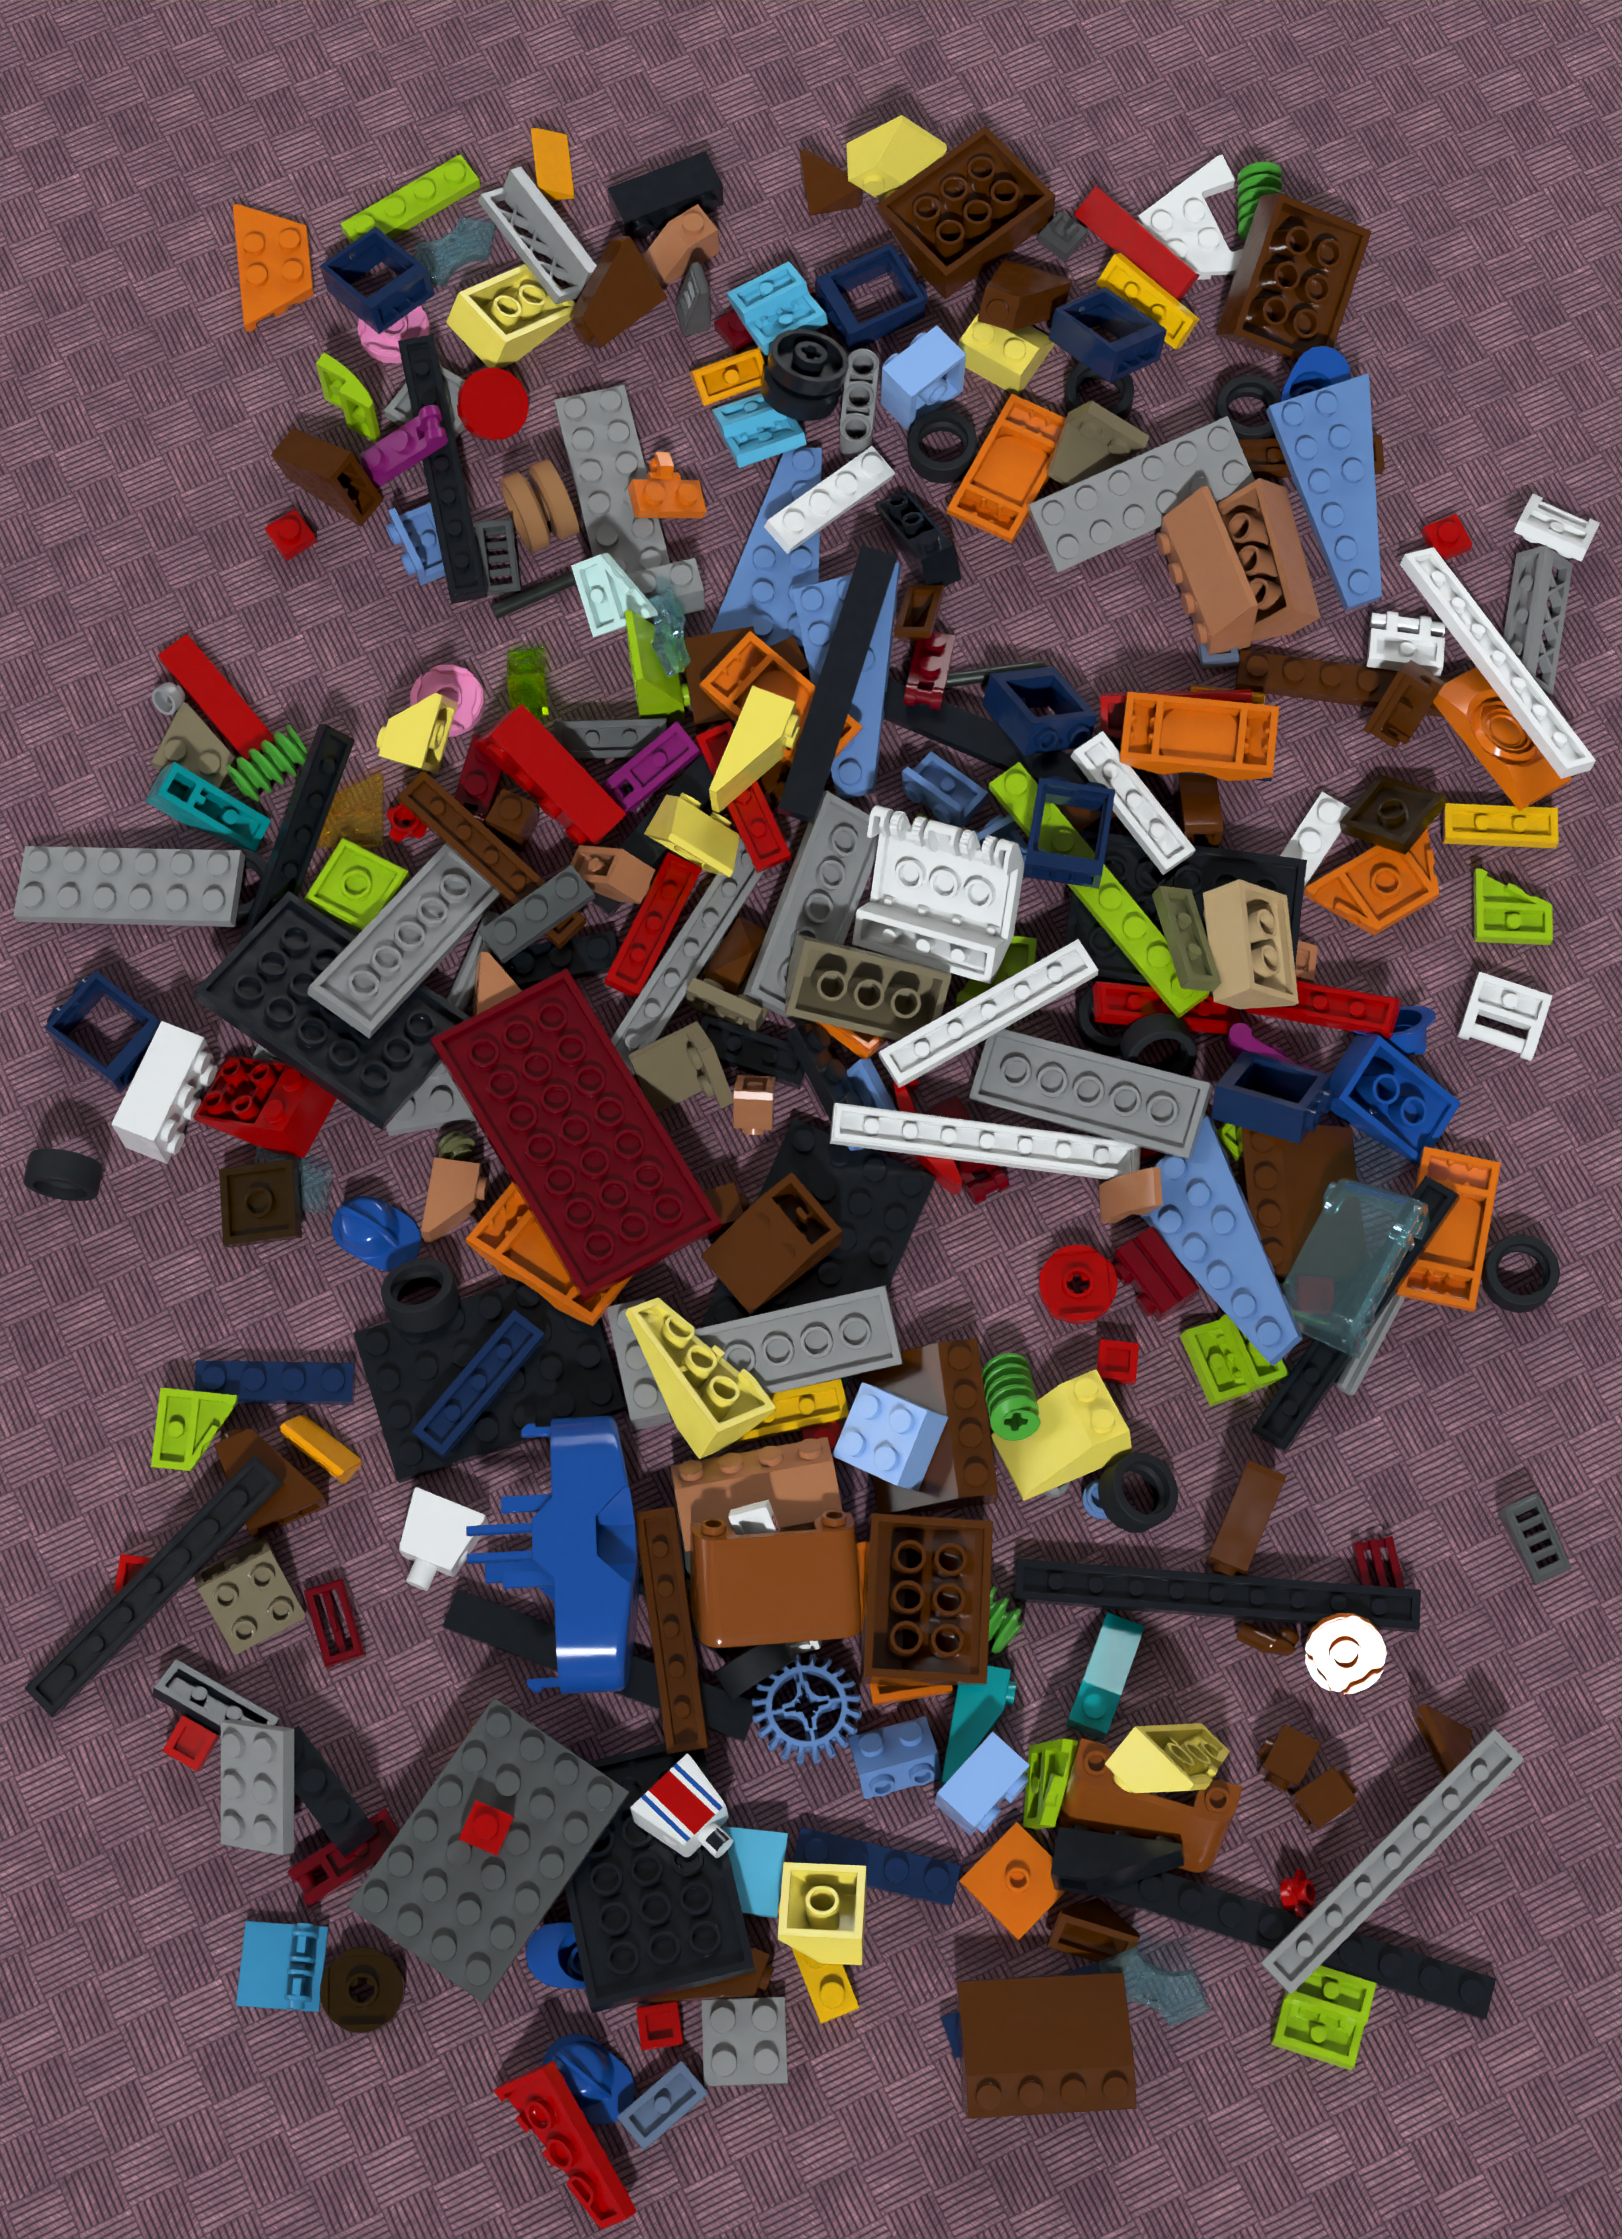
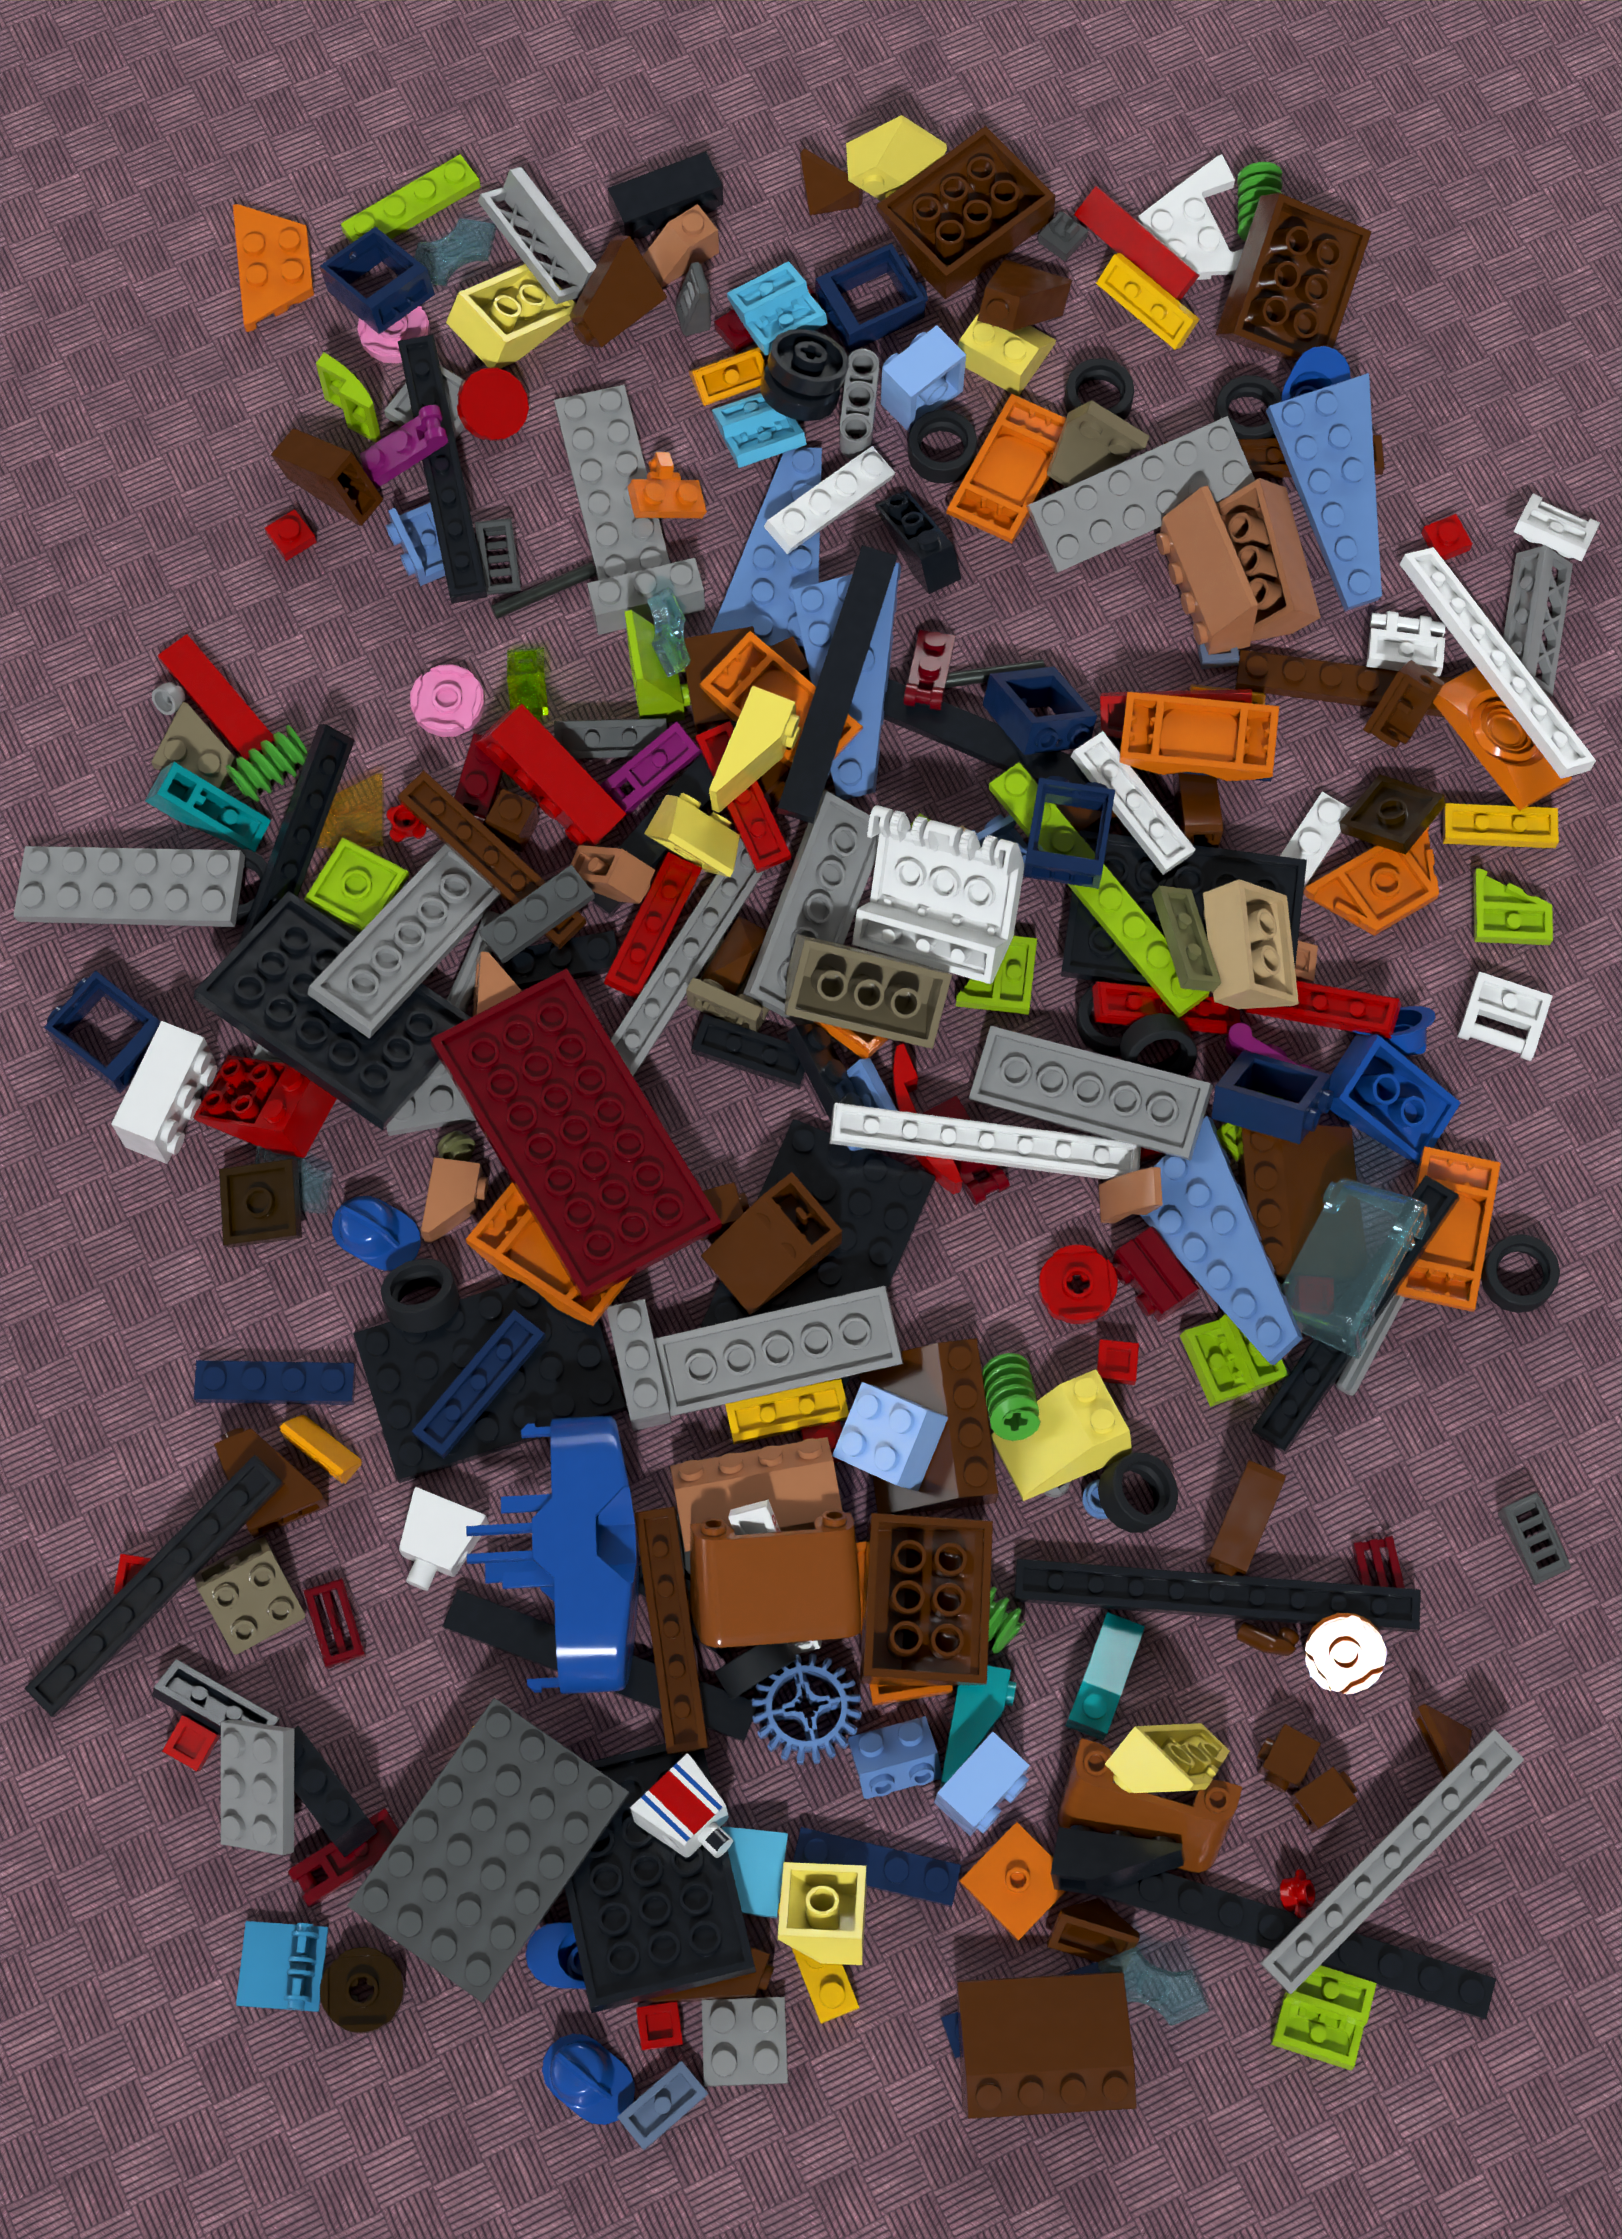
(63, 1174): black tyre -> none
(187, 1426): lime wing -> none
(419, 734): light yellow slope -> none
(486, 1828): red plate -> none
(539, 506): medium nougat wheel -> none
(552, 164): light orange slope -> none
(570, 2144): red wing -> none
(607, 594): light aqua wing -> none
(680, 1068): dark tan bracket -> none
(703, 1391): light yellow wedge -> none
(754, 1103): nougat slope -> none
(918, 612): reddish brown slope -> none
(943, 790): medium blue bracket -> none
(988, 1013): white plate -> none
(1048, 1778): lime wing -> none
(1138, 336): dark blue window -> none

